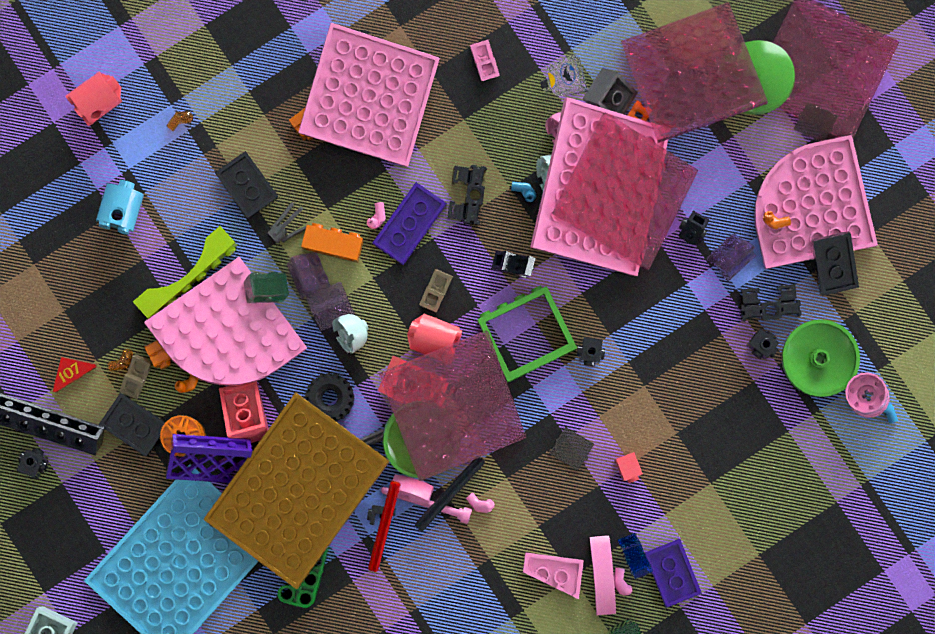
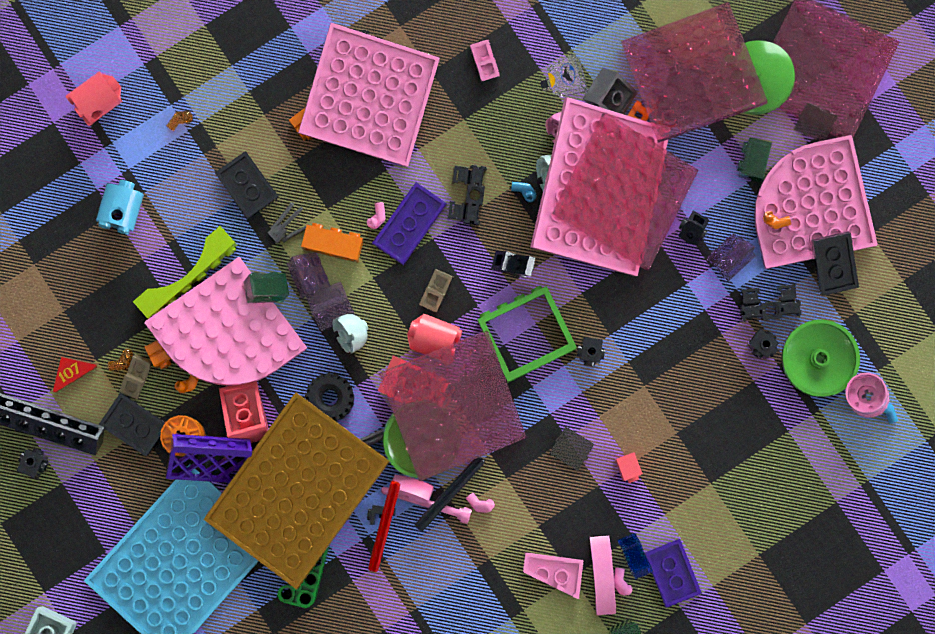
(754, 159): none -> clear green brick

